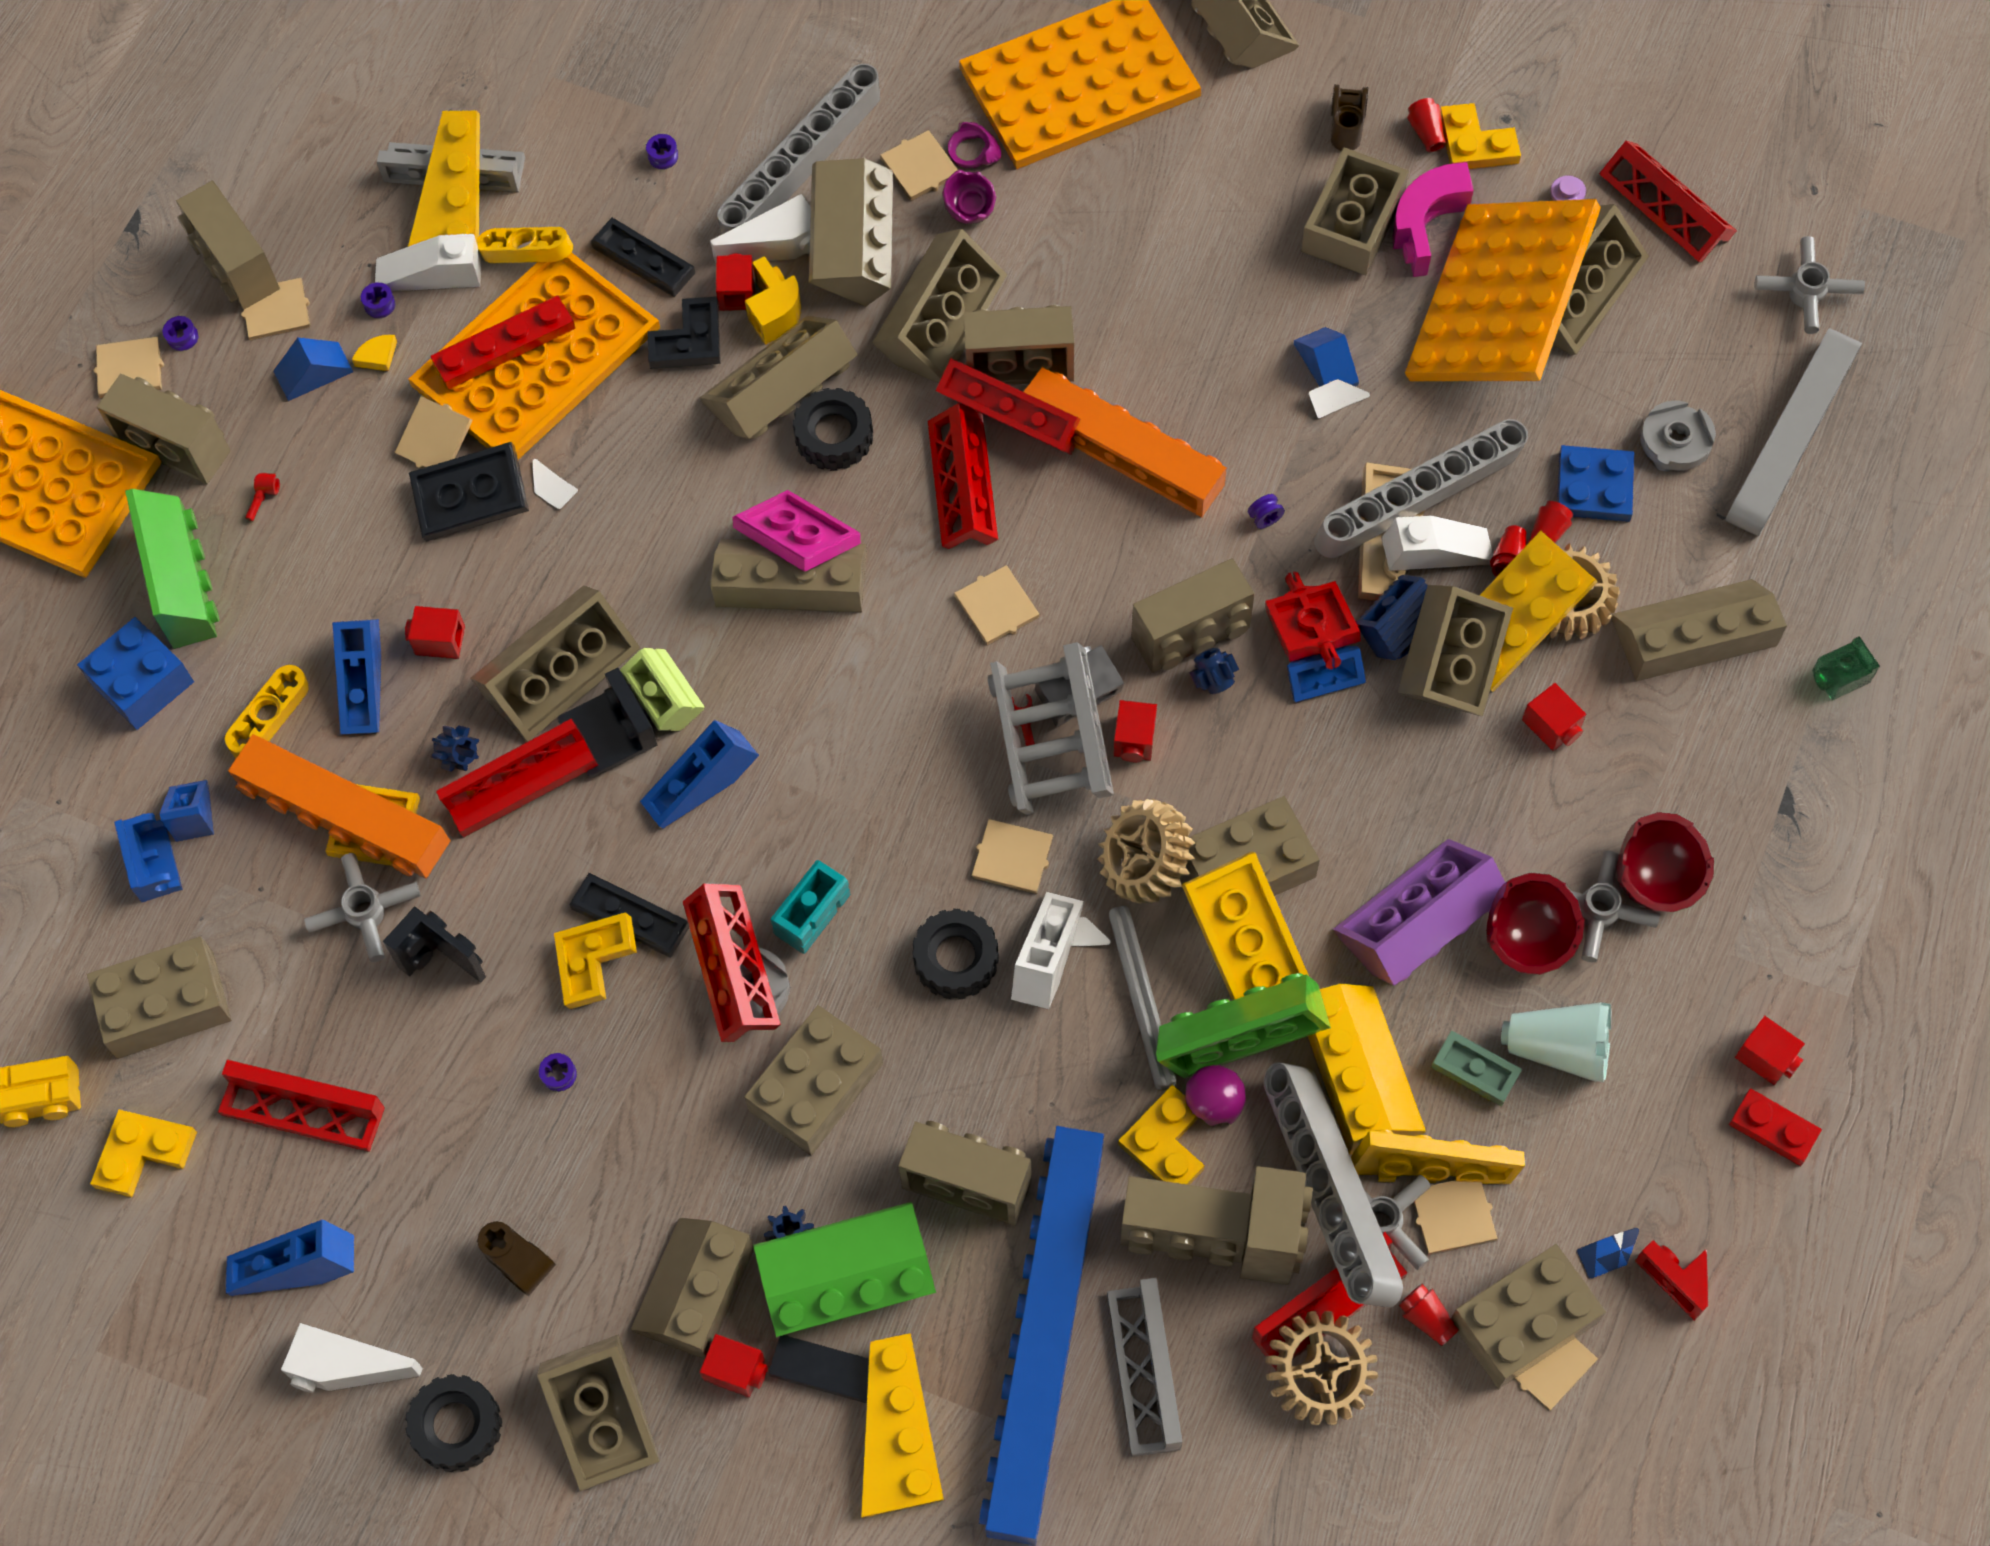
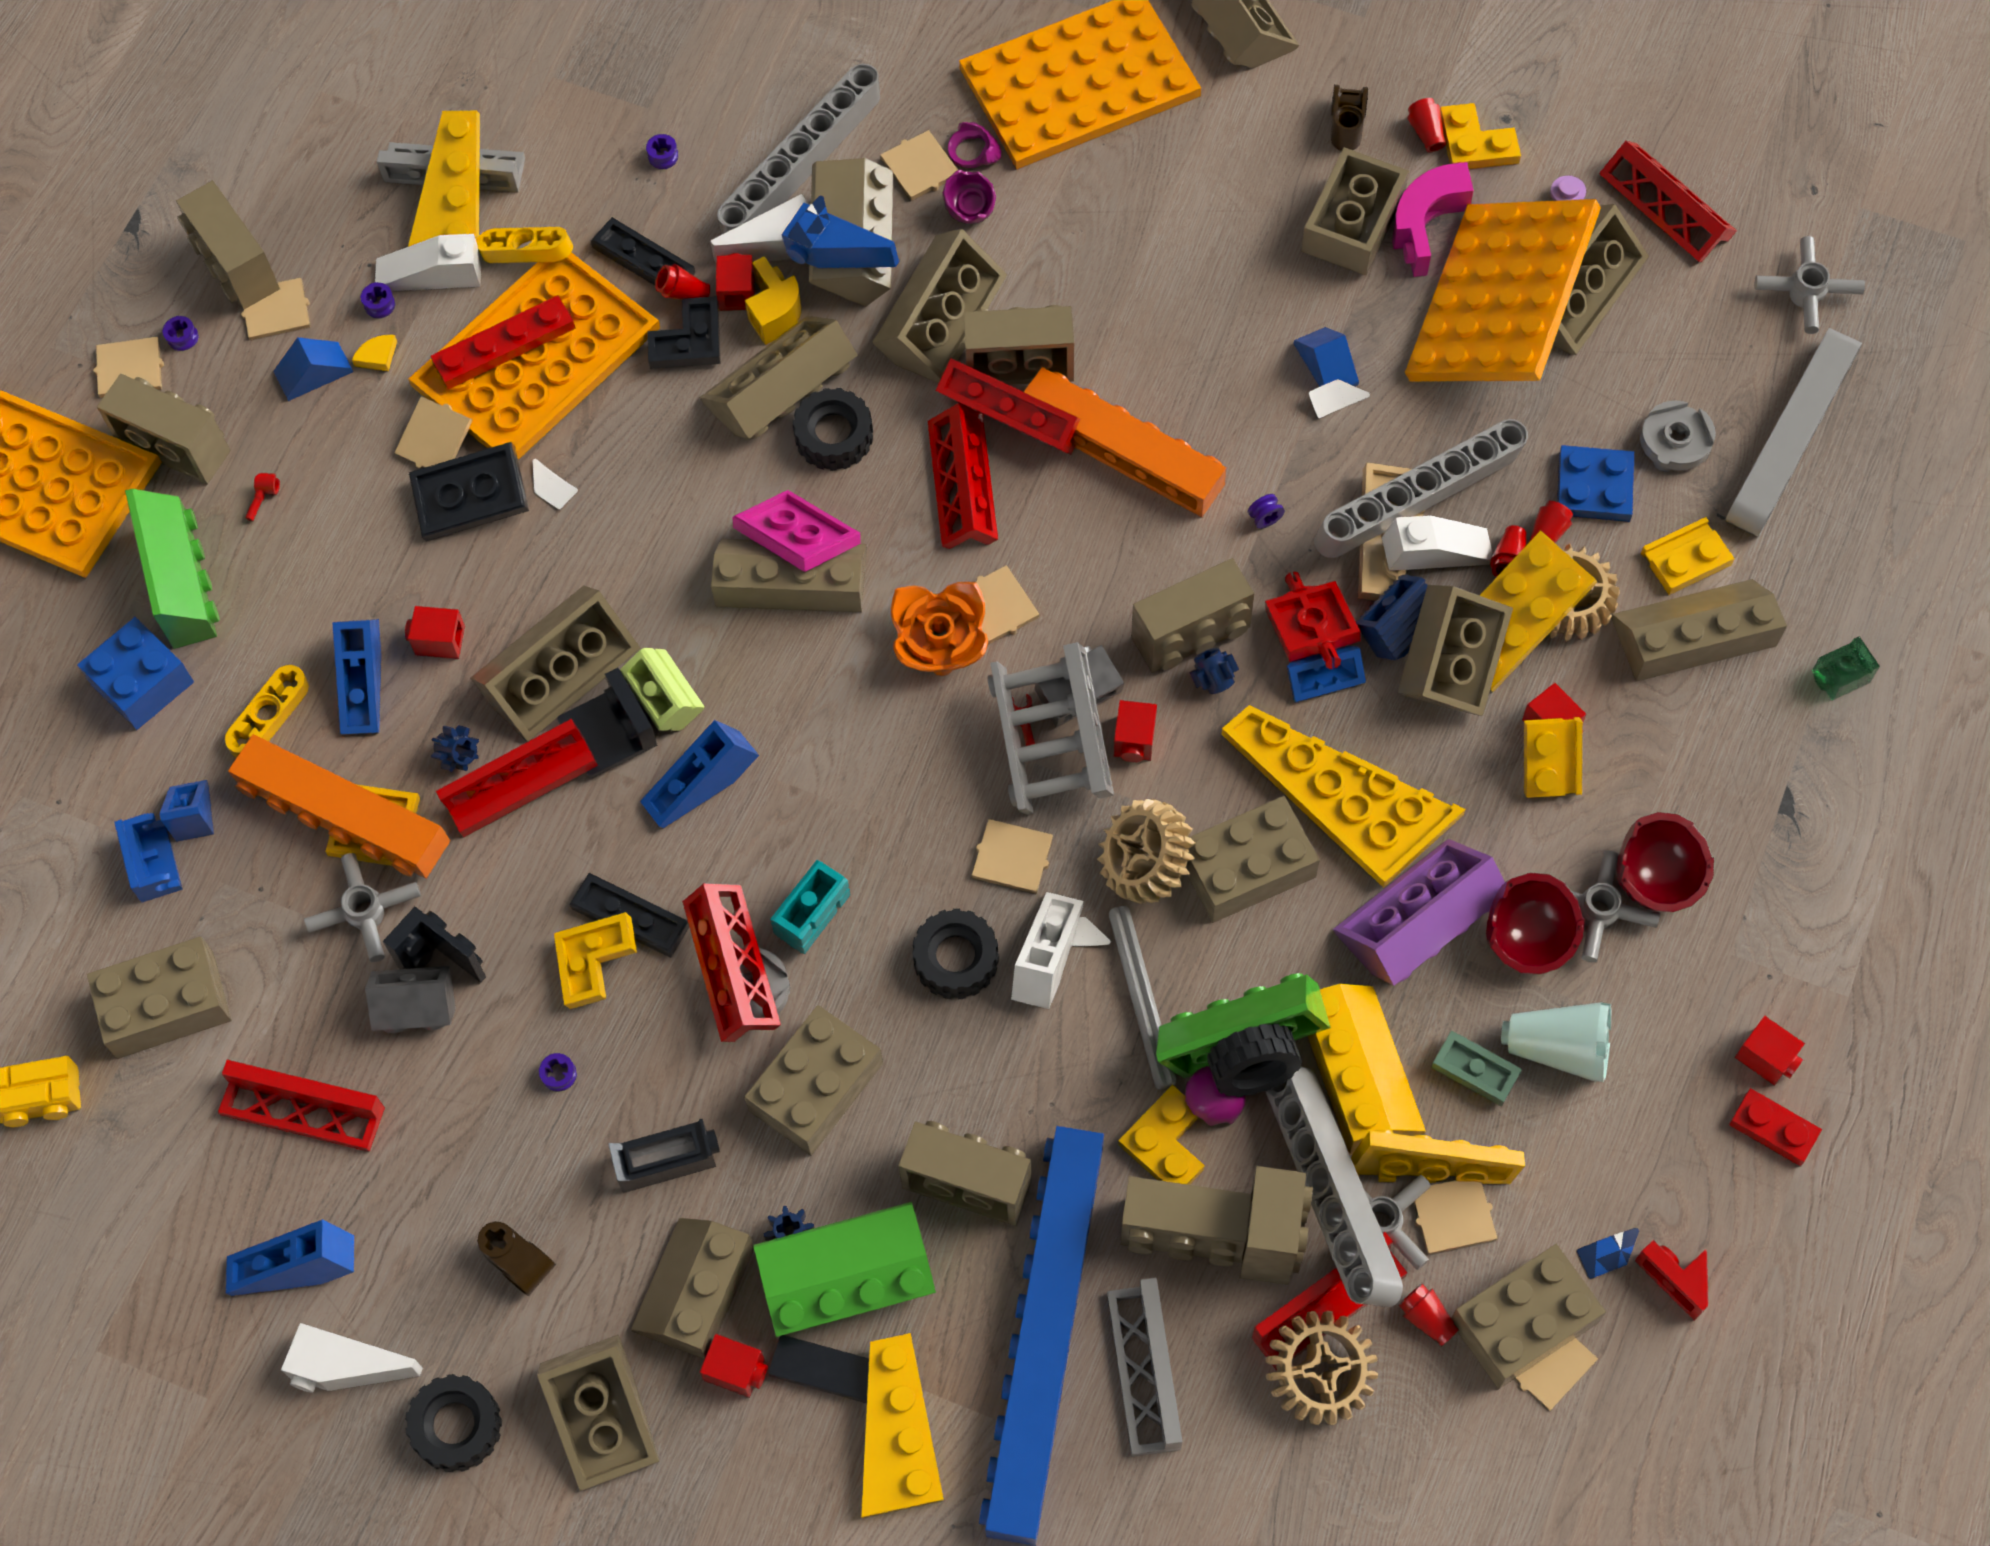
(134, 1141): yellow plate -> none
(410, 999): none -> flat silver brick
(664, 1156): none -> black window
(679, 284): none -> red cone
(810, 224): none -> dark blue sticker
(841, 246): none -> blue slope
(920, 613): none -> orange brick
(1243, 925): yellow plate -> none
(1254, 1060): none -> black tyre
(1351, 800): none -> yellow wing
(1552, 757): none -> yellow plate
(1687, 556): none -> yellow plate

